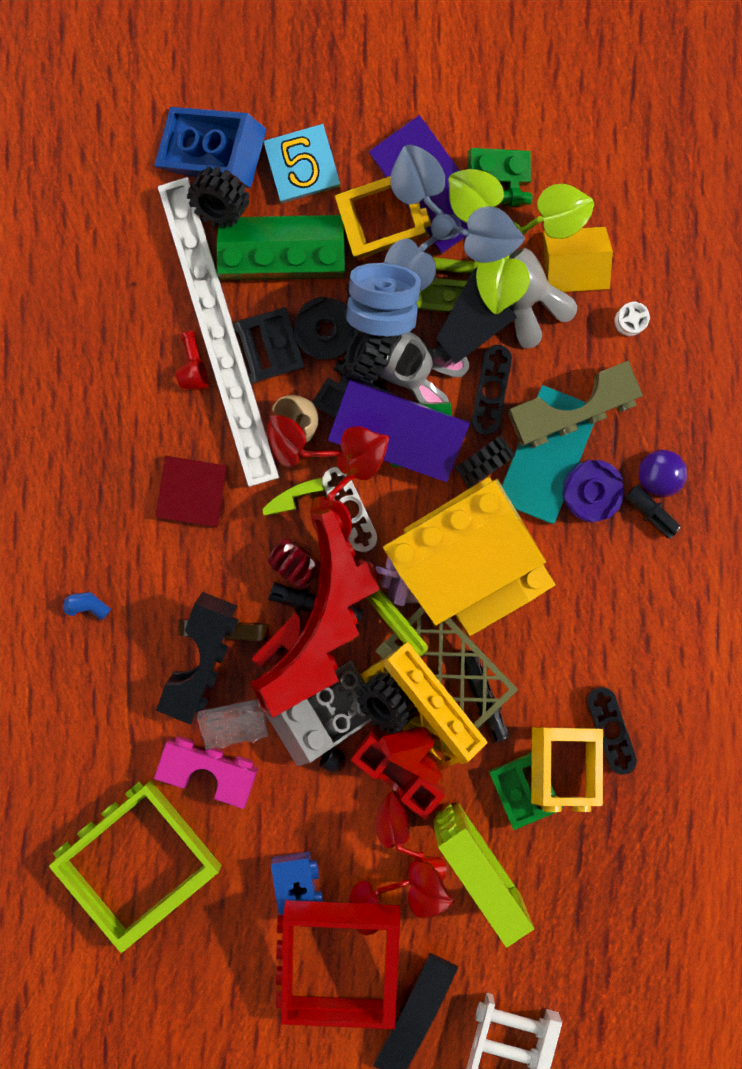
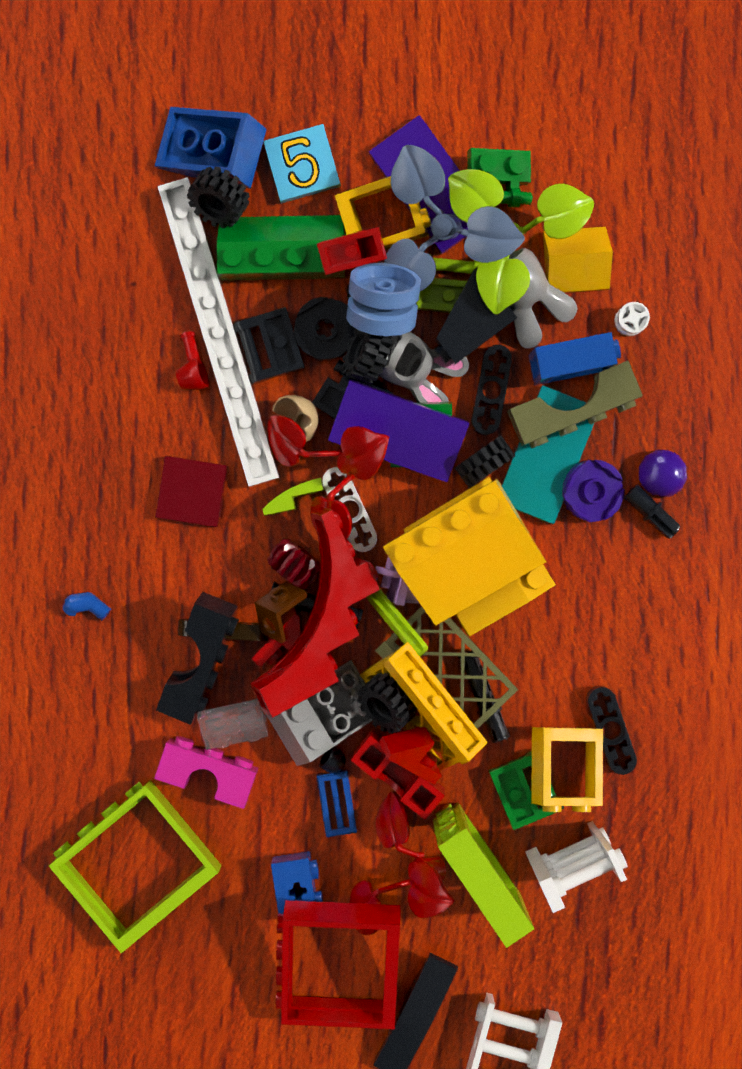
(274, 605): none -> reddish brown bracket
(341, 830): none -> blue tile
(352, 250): none -> red slope
(574, 358): none -> blue window
(576, 865): none -> white fence

